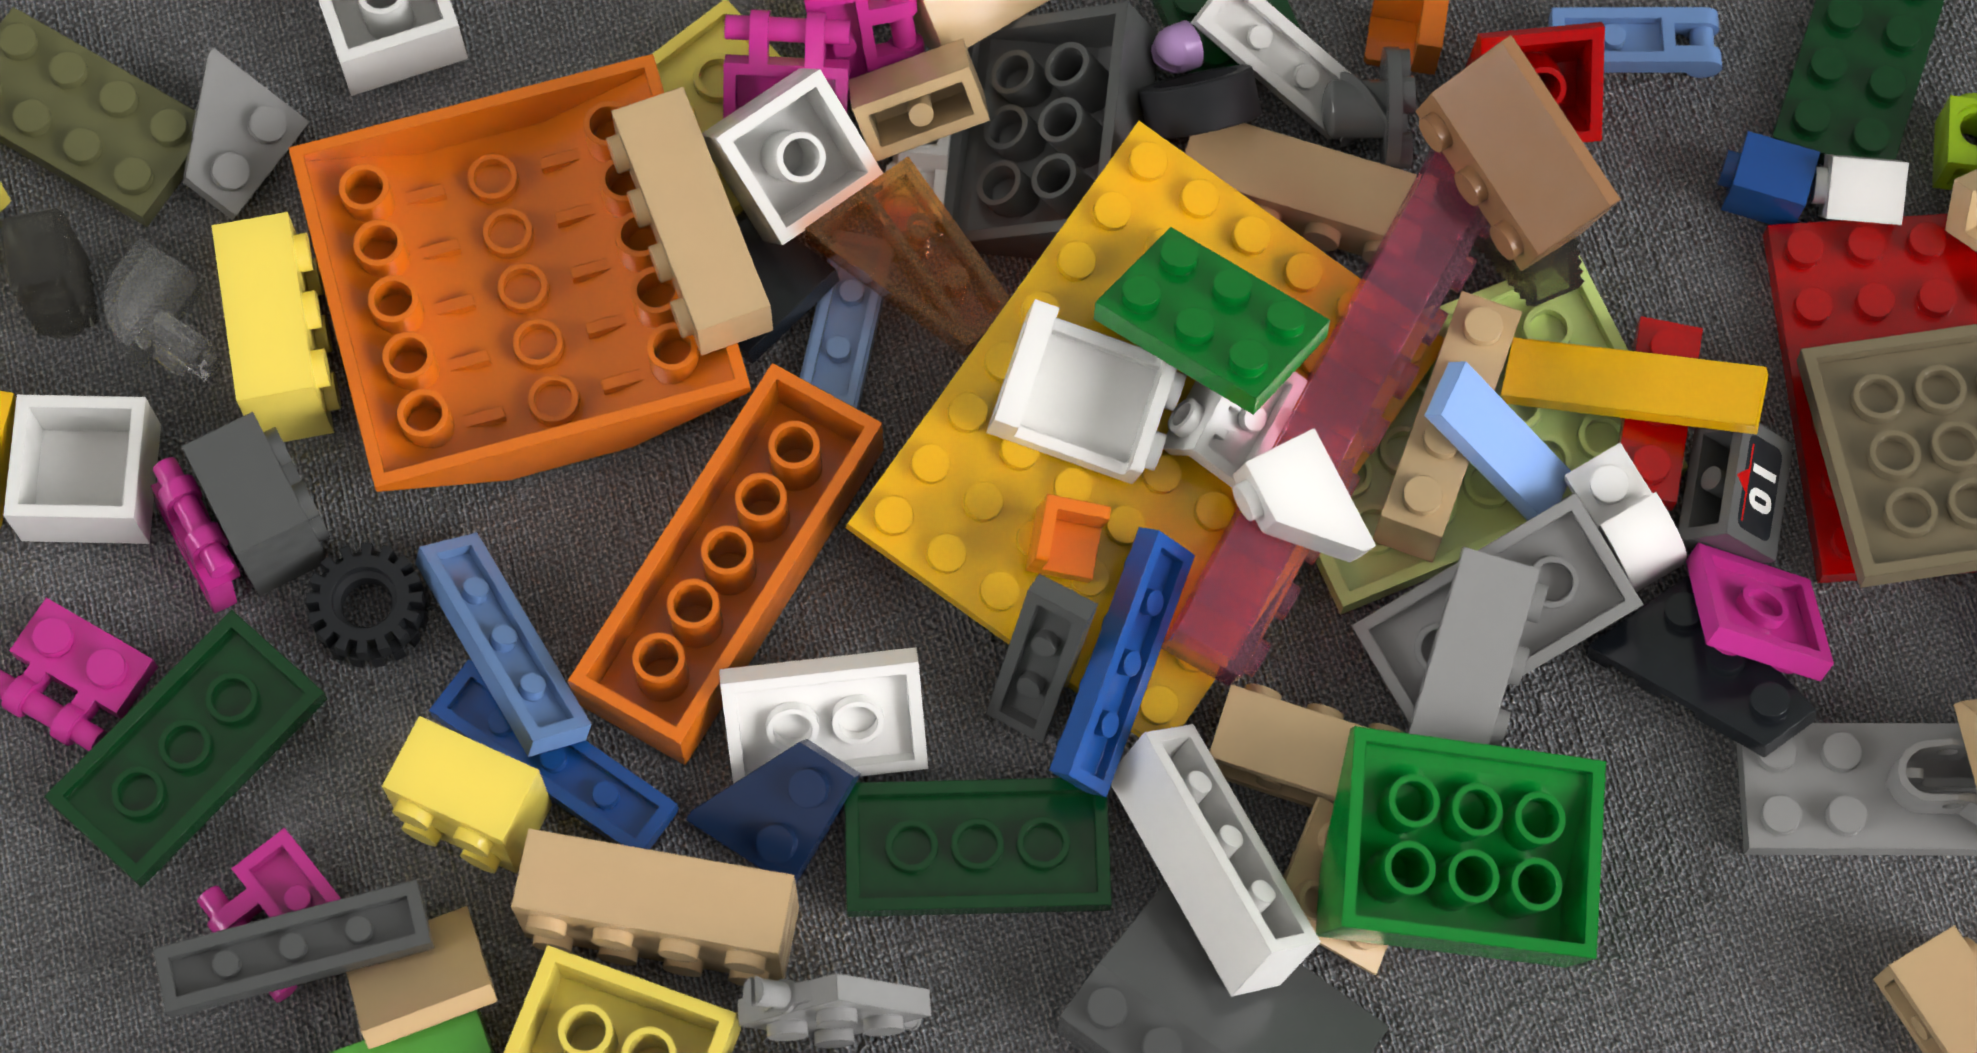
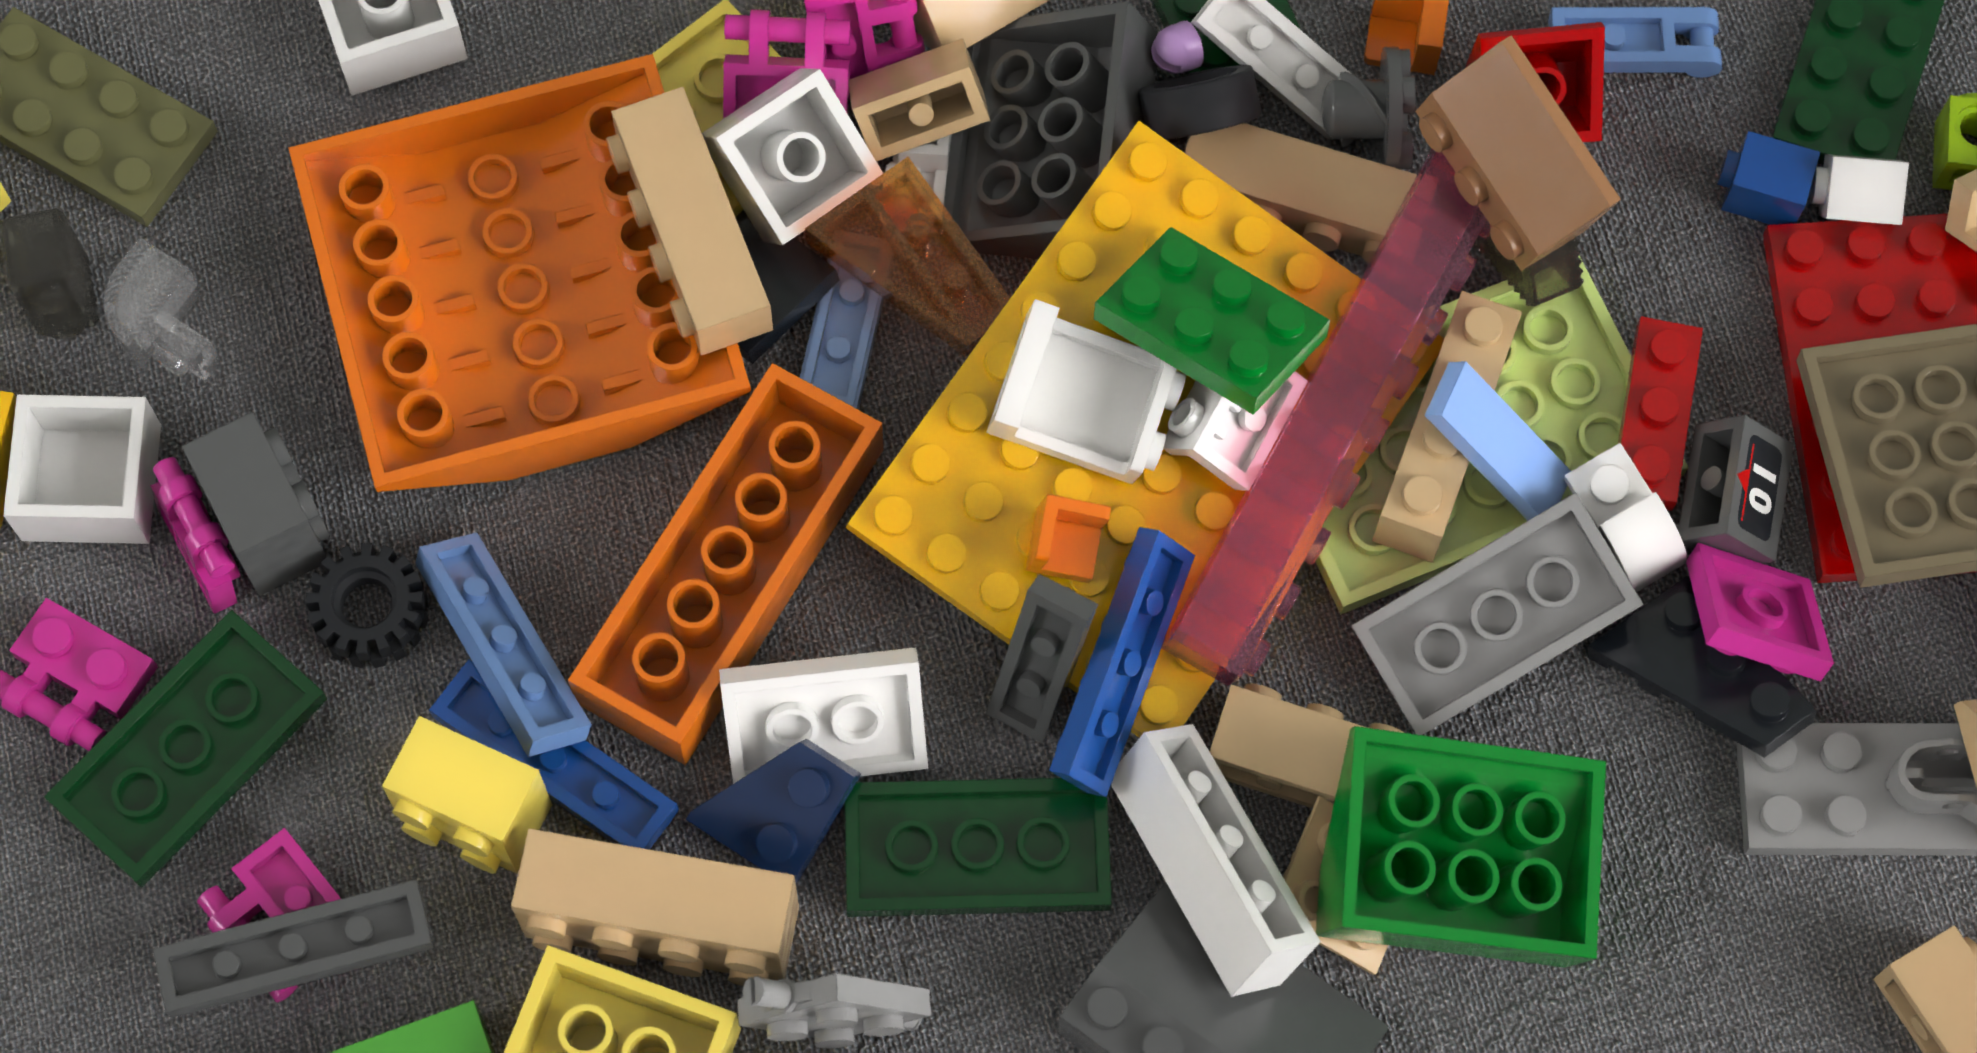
(236, 135): light grey wing -> none
(276, 326): light yellow brick -> none
(426, 986): tan tile -> none
(1302, 499): white slope -> none
(1478, 649): light grey brick -> none
(1635, 385): yellow tile -> none

